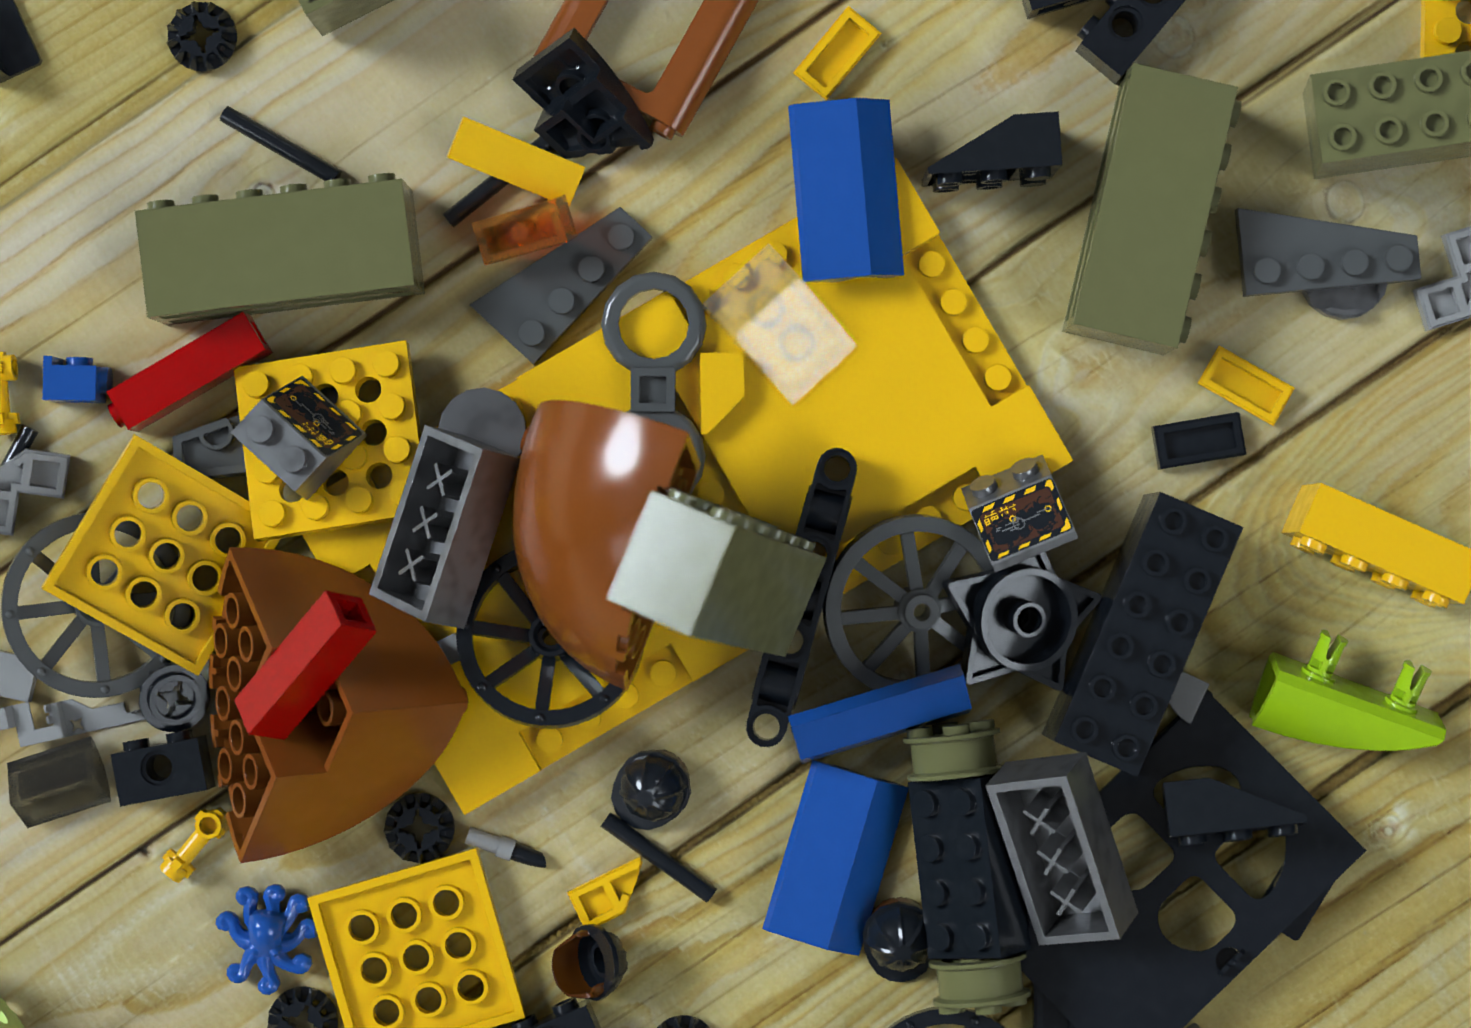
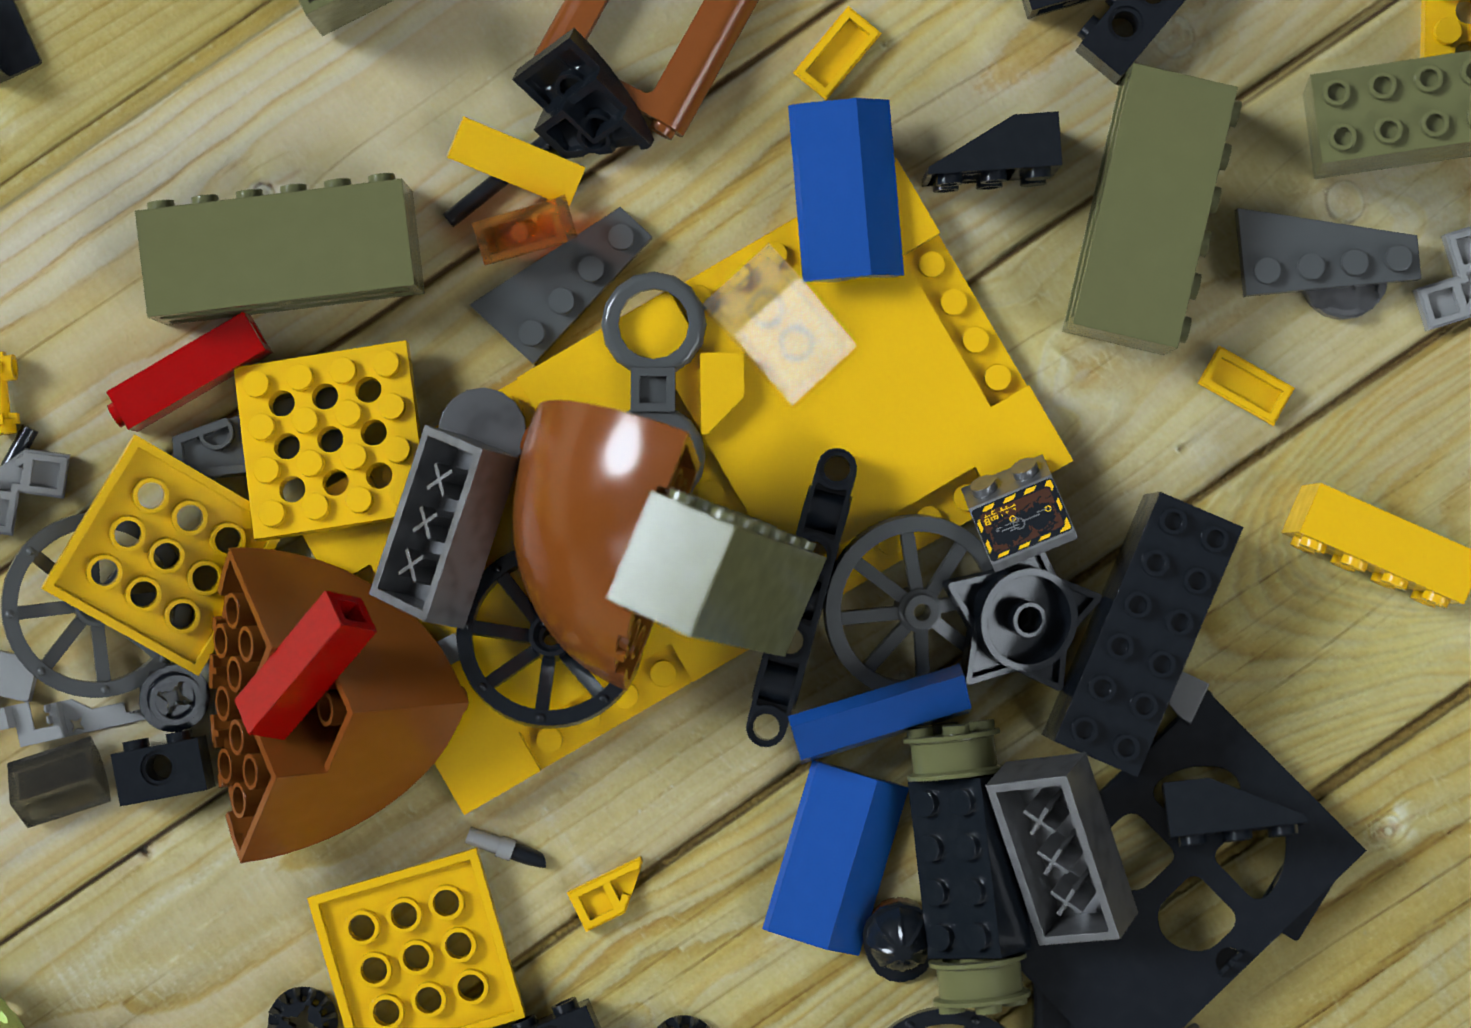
(76, 381): blue brick -> none
(207, 826): yellow bar -> none
(219, 45): black gear -> none
(268, 935): blue animal -> none
(279, 144): black bar -> none
(299, 435): flat silver slope -> none
(433, 812): black gear -> none
(589, 963): piece -> none
(651, 789): black piece -> none
(658, 857): black bar -> none
(1198, 440): black tile -> none
(1337, 712): lime piece -> none

